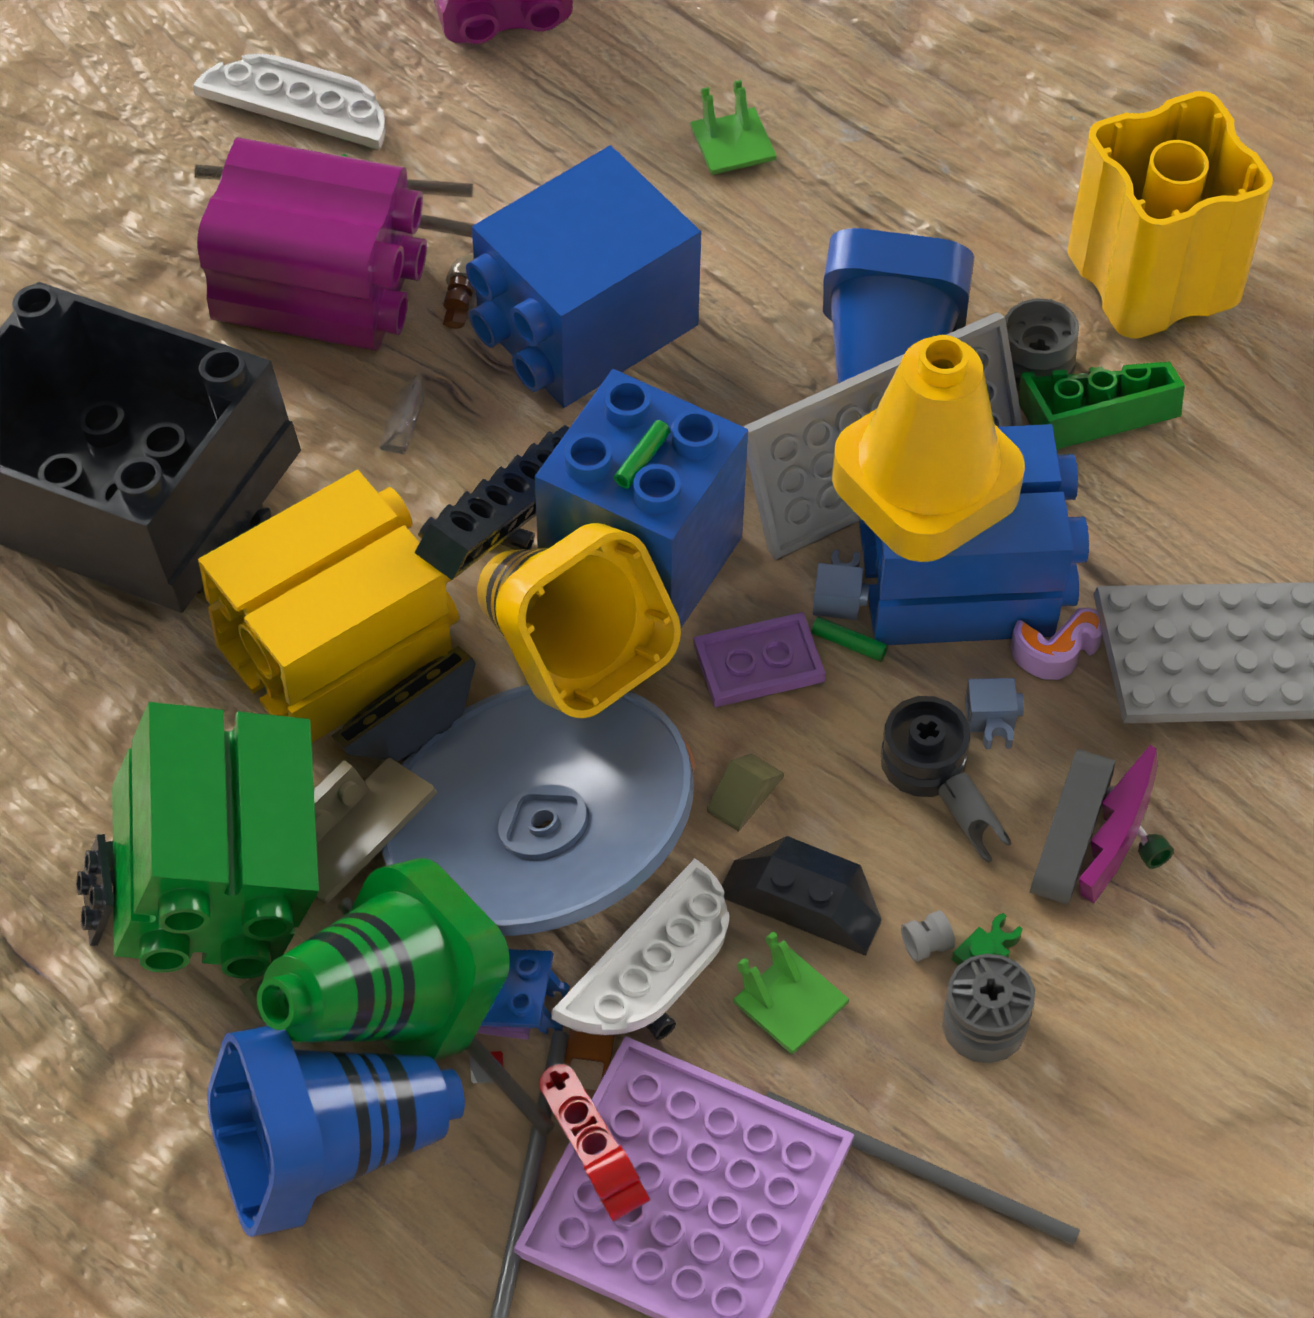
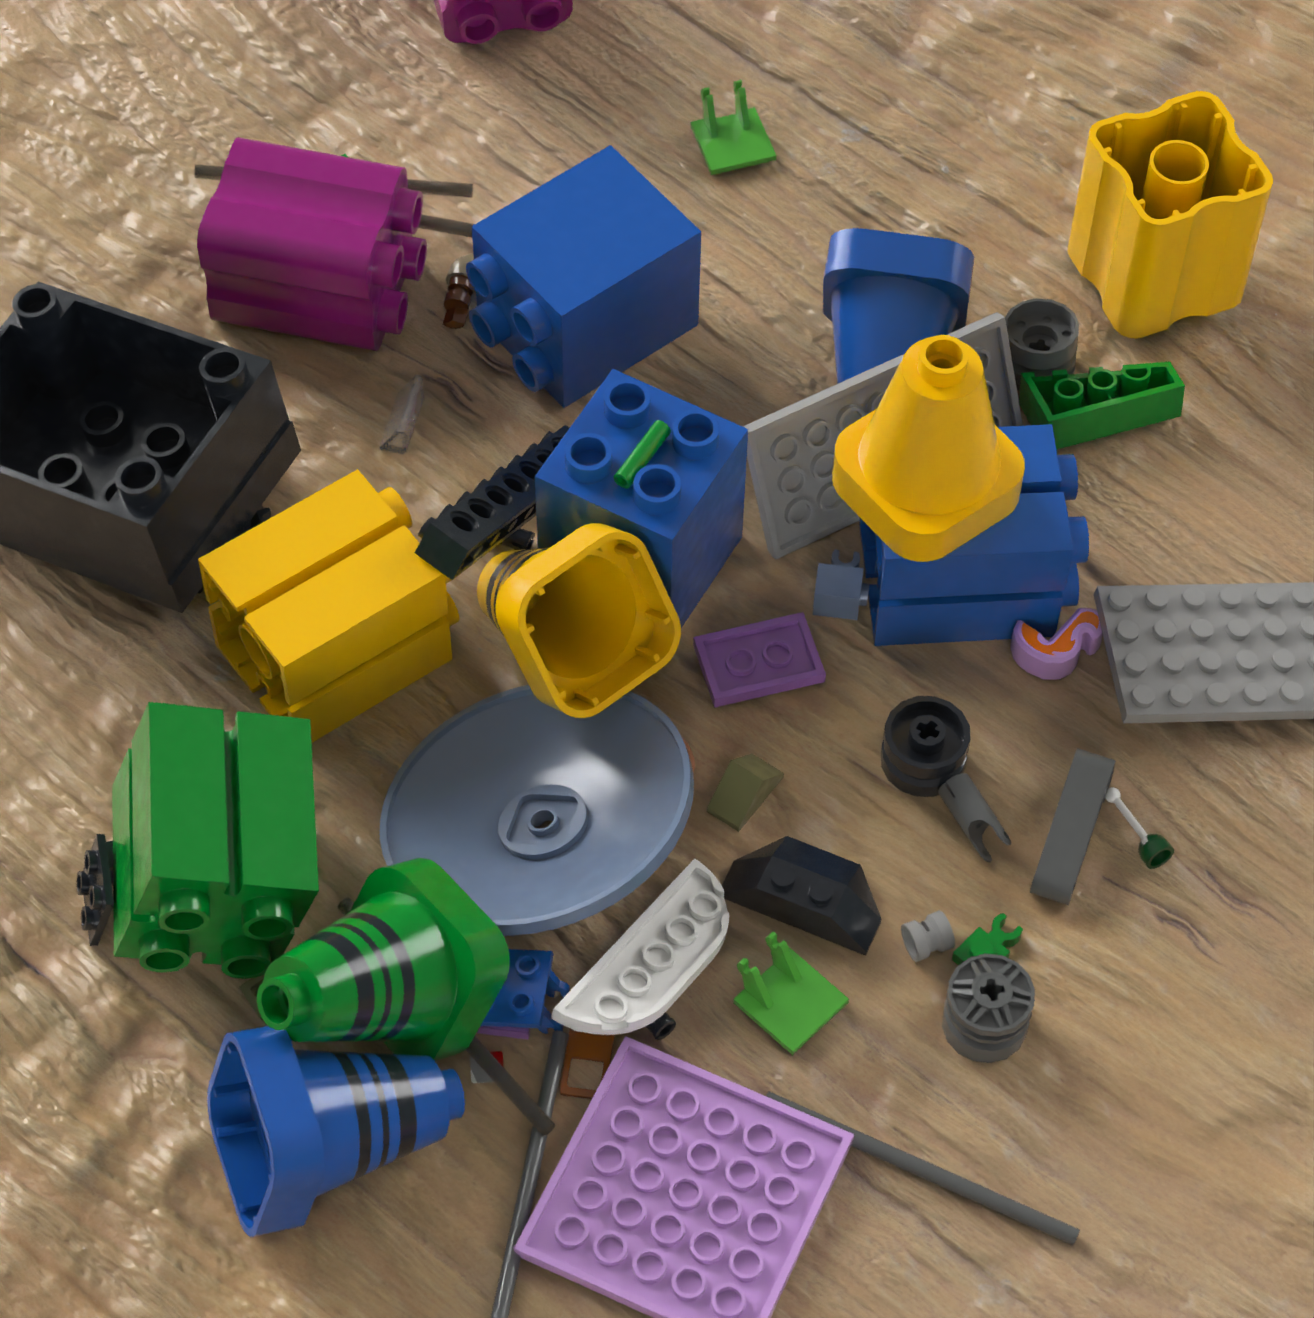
(297, 96): white plate -> none
(361, 818): dark tan bracket -> none
(411, 710): black wedge -> none
(611, 1169): red piece -> none
(849, 639): green piece -> none
(993, 708): sand blue brick -> none
(1123, 815): magenta slope -> none

